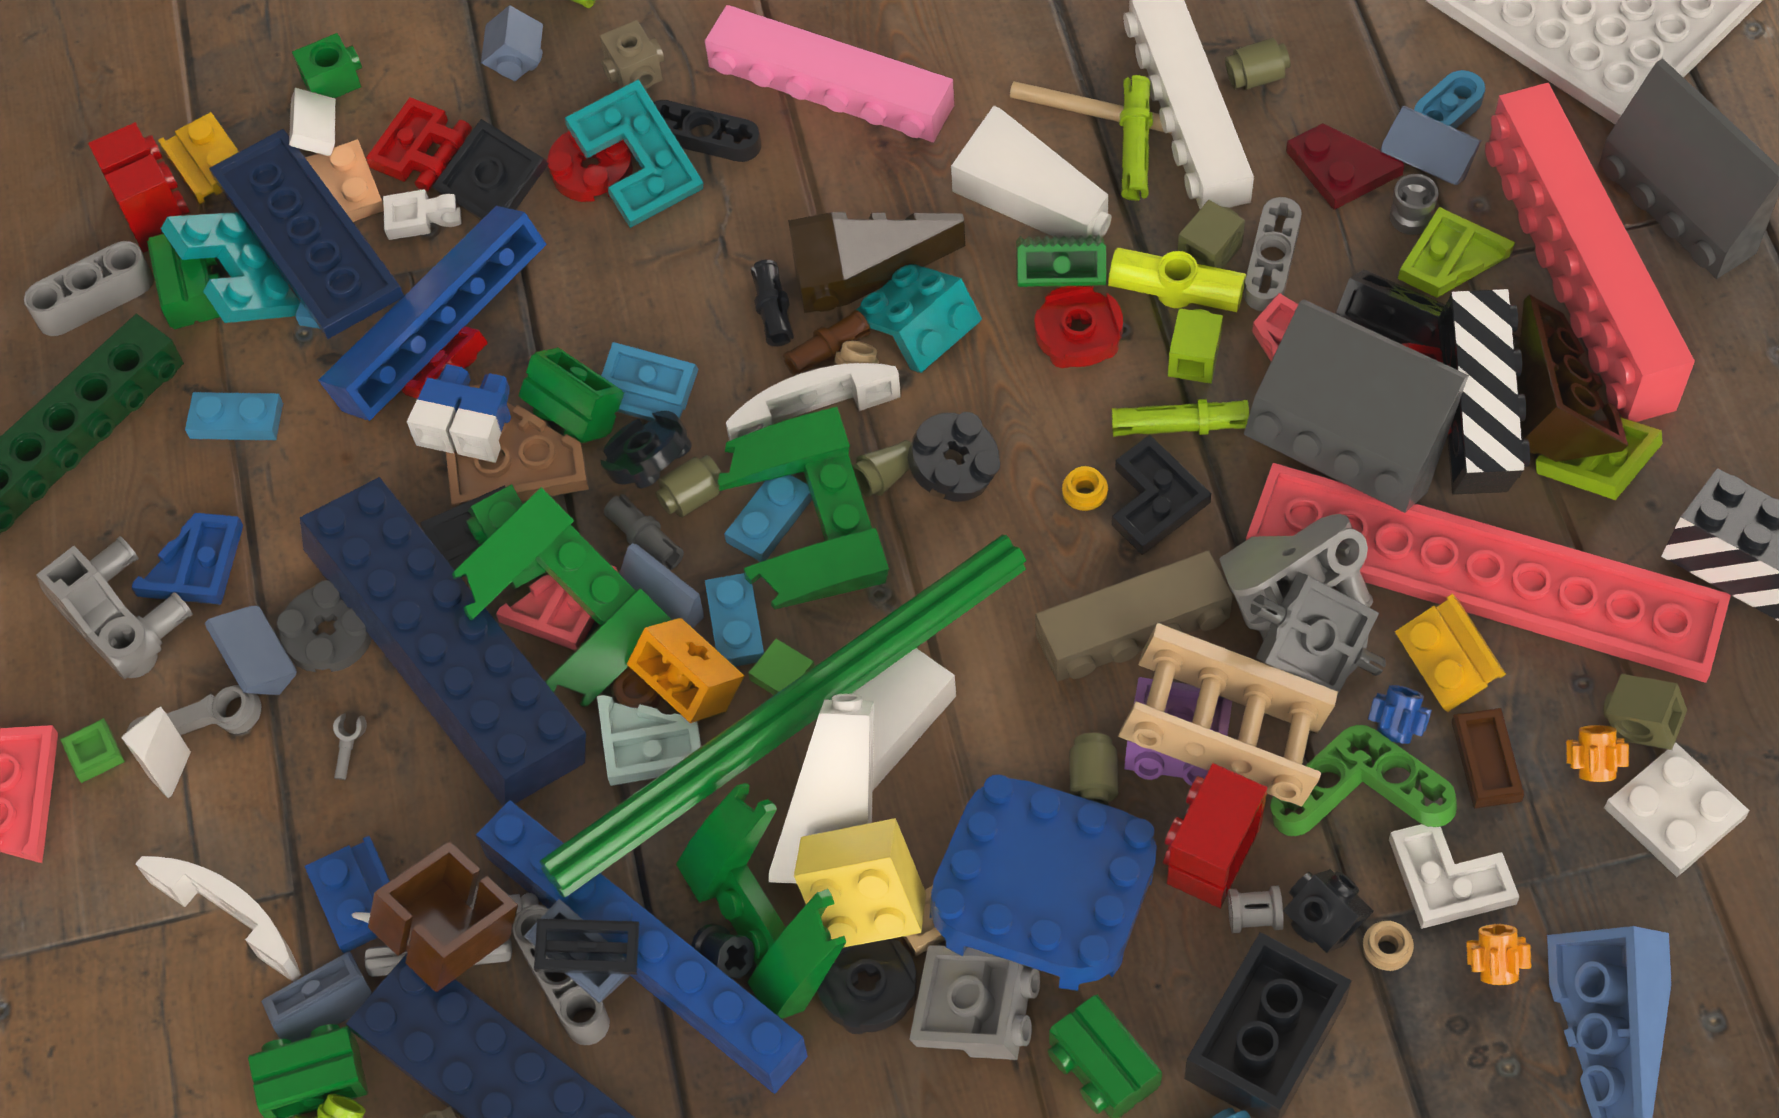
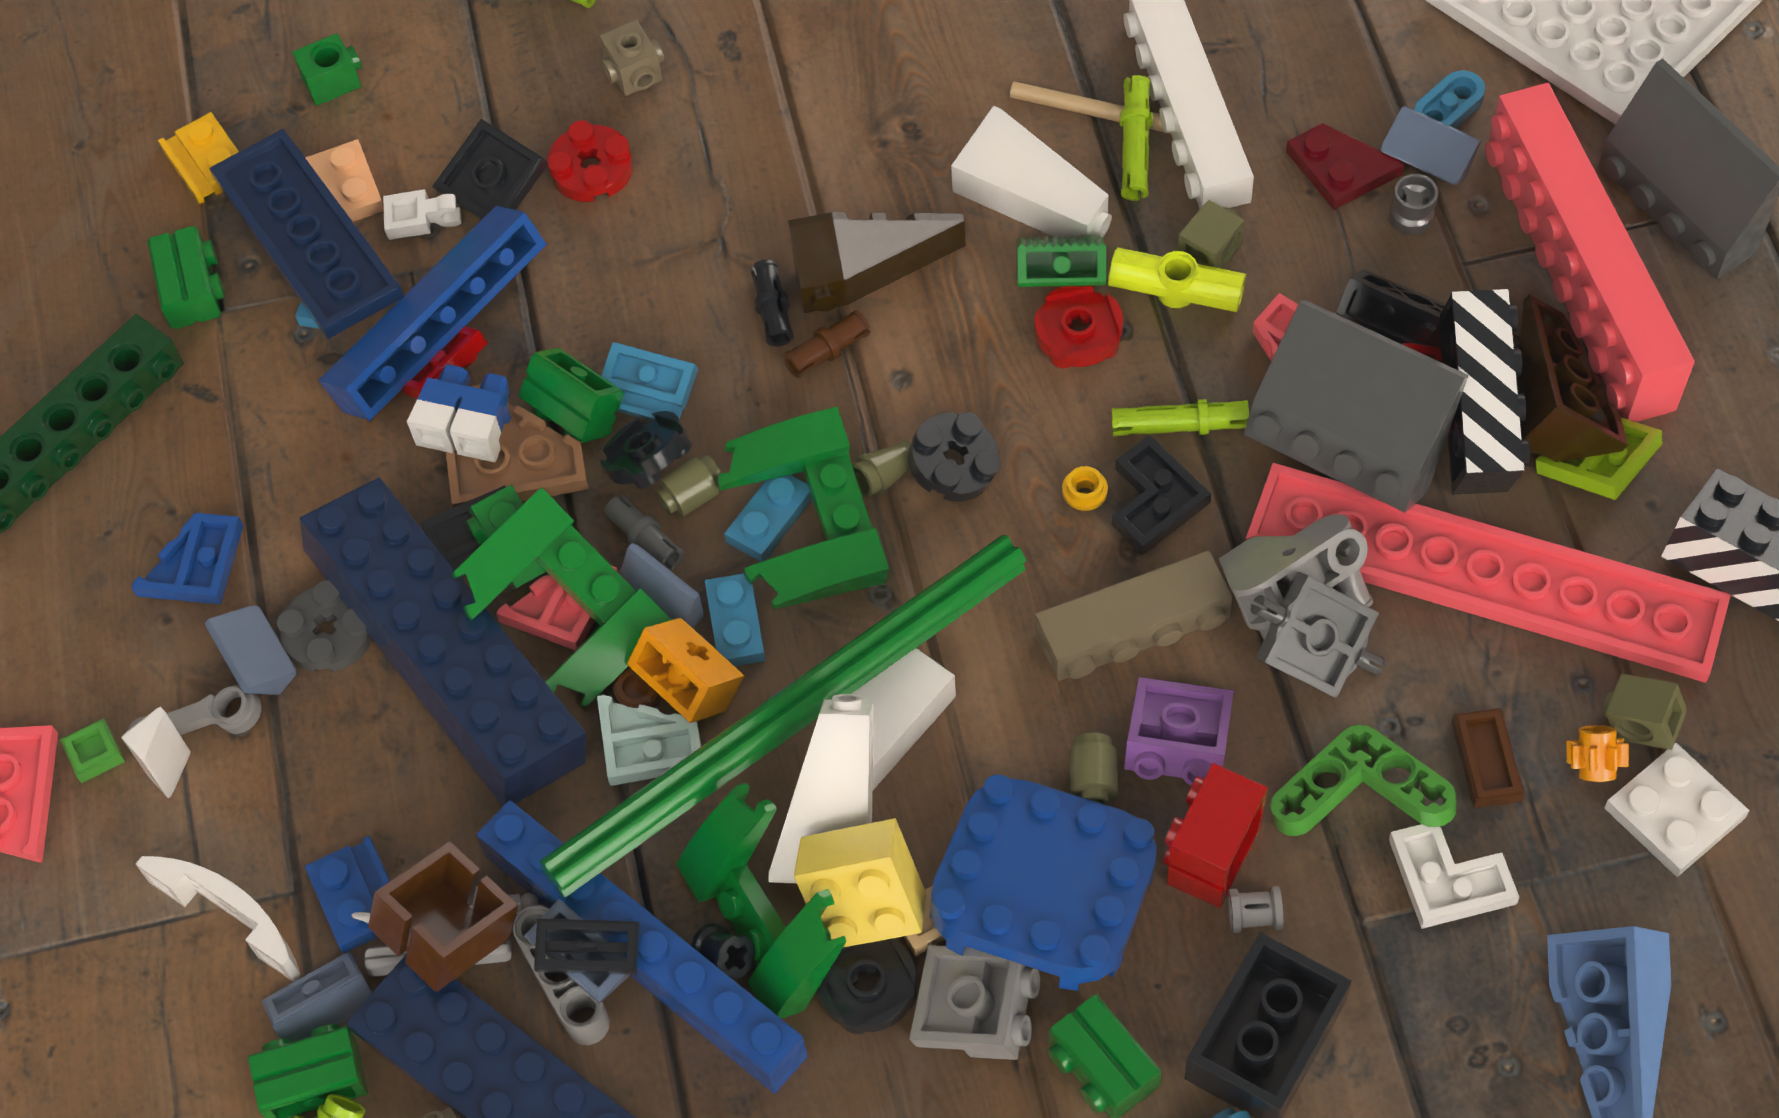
(89, 288): light grey beam -> none
(92, 607): light grey piece -> none
(138, 181): red piece -> none
(234, 416): dark azure plate -> none
(254, 283): teal plate -> none
(312, 122): white tile -> none
(346, 743): light grey hand -> none
(408, 139): red plate -> none
(512, 43): sand blue brick -> none
(633, 117): teal plate -> none
(716, 142): black beam -> none
(779, 667): bright green tile -> none
(830, 73): bright pink brick -> none
(856, 353): tan plate -> none
(865, 382): white slope -> none
(922, 312): teal bracket -> none
(1195, 345): lime brick -> none
(1240, 680): tan fence -> none
(1257, 64): olive brick -> none
(1266, 238): light grey beam -> none
(1326, 909): black brick -> none
(1393, 933): tan plate -> none
(1399, 714): blue gear -> none
(1450, 653): yellow plate -> none
(1452, 253): lime wing -> none
(1498, 954): light orange gear -> none

